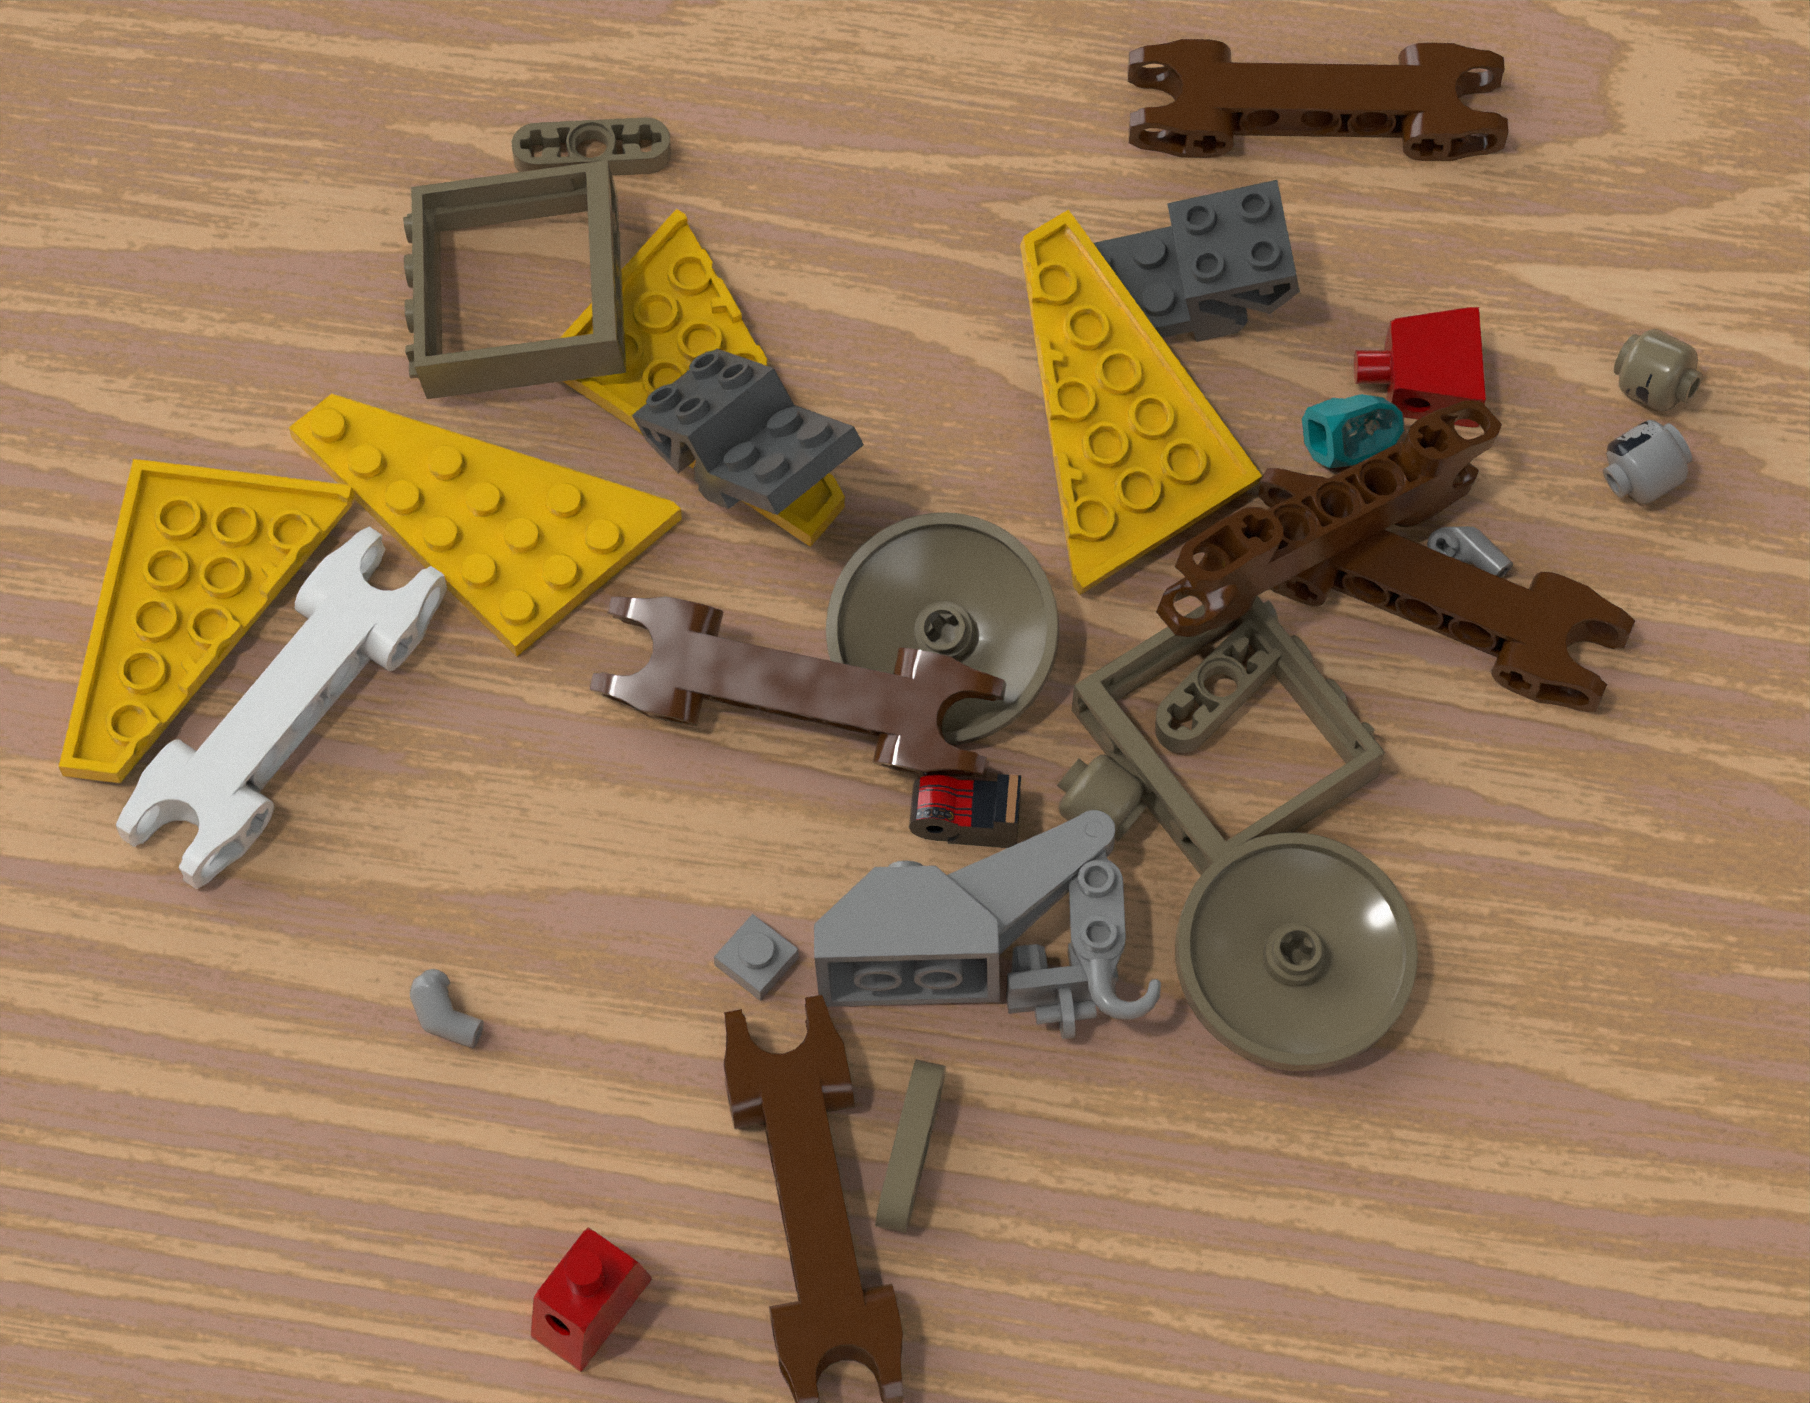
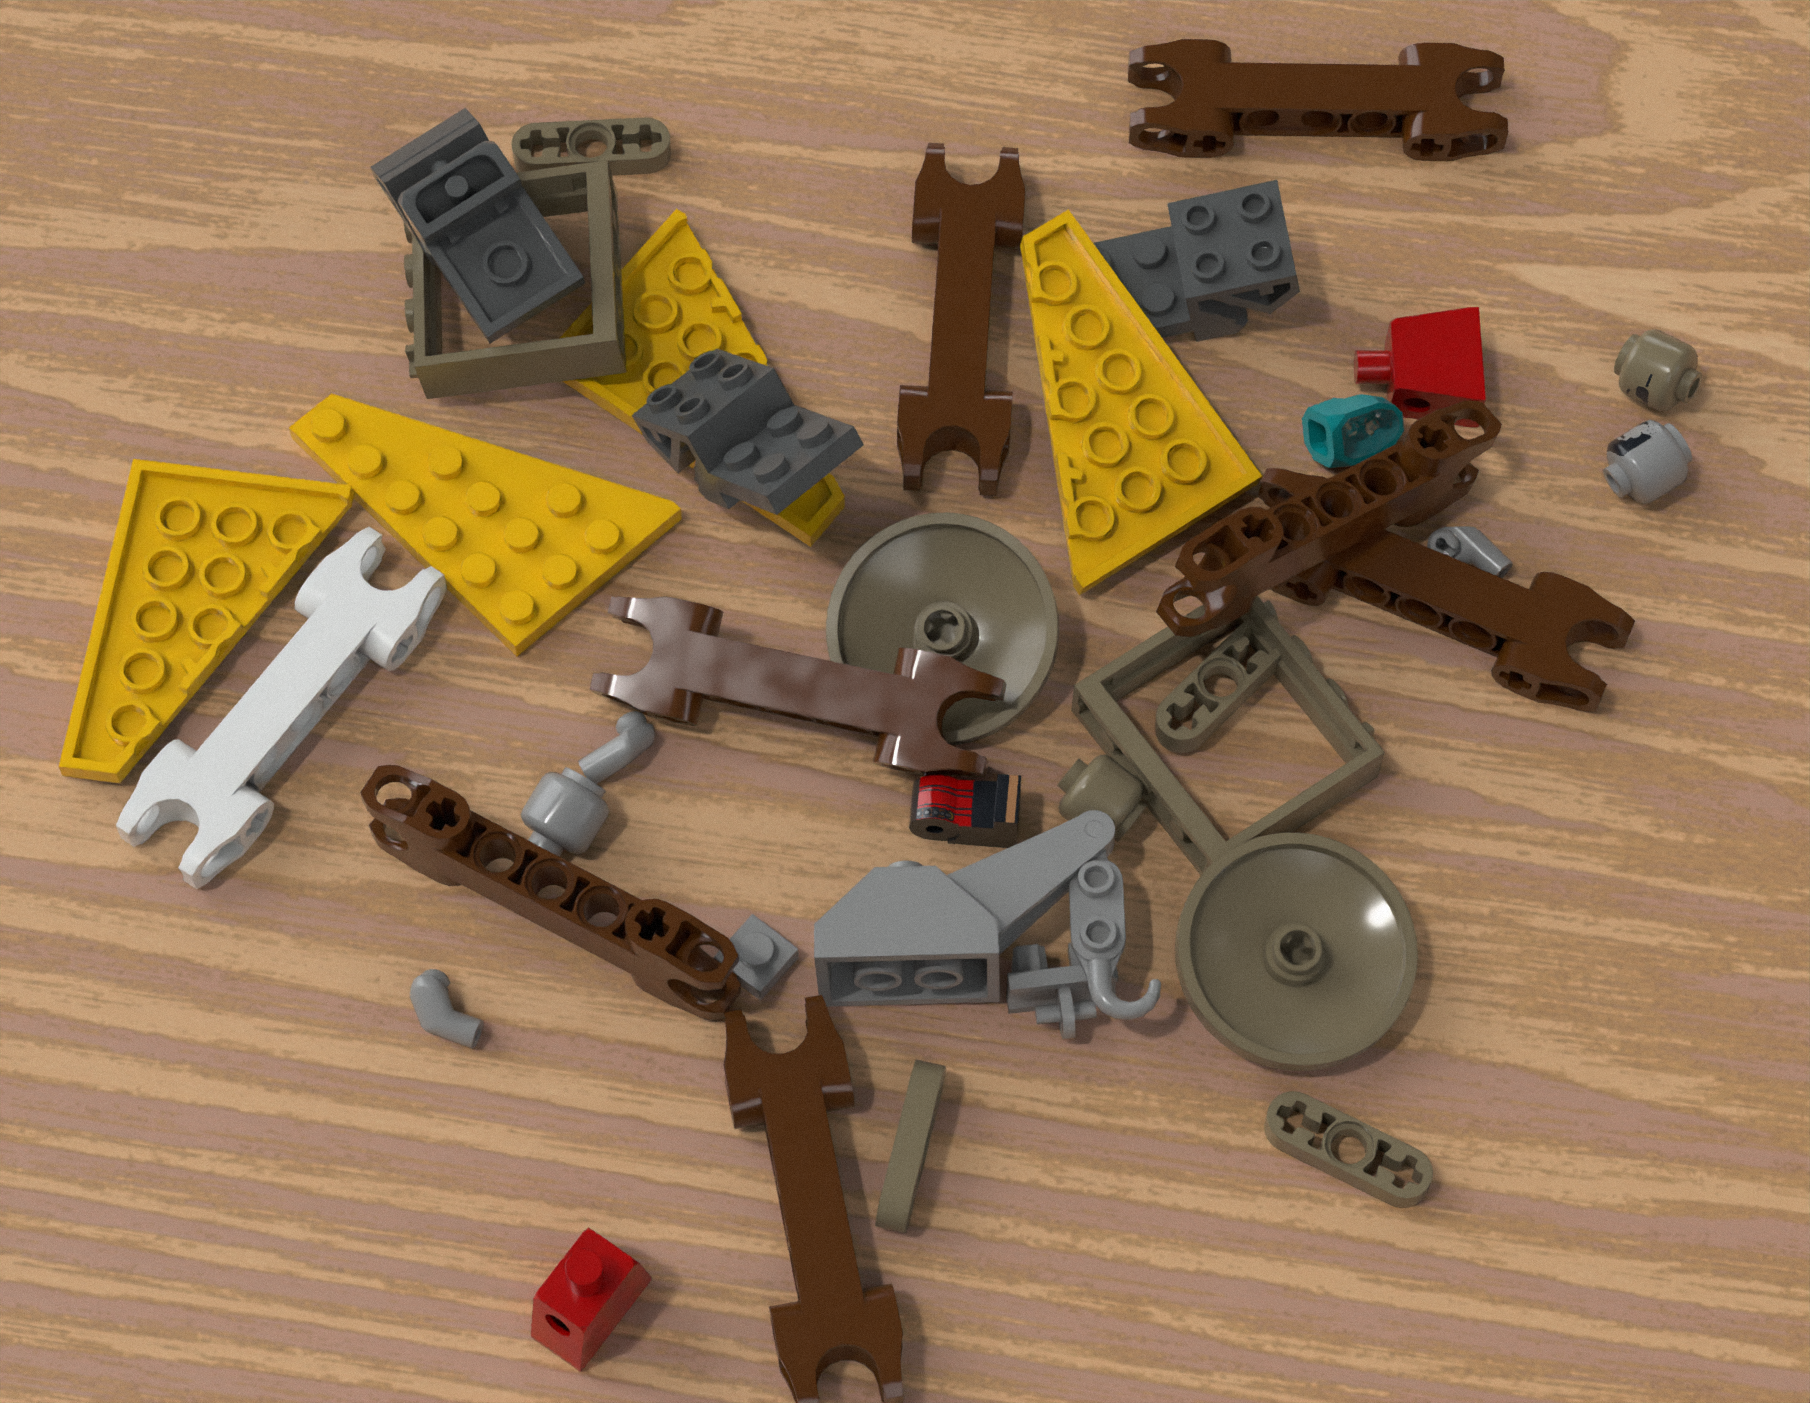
(478, 224): none -> dark grey piece
(565, 812): none -> light grey head
(616, 754): none -> light grey arm
(647, 939): none -> reddish brown piece
(955, 406): none -> reddish brown piece
(1396, 1152): none -> dark tan beam

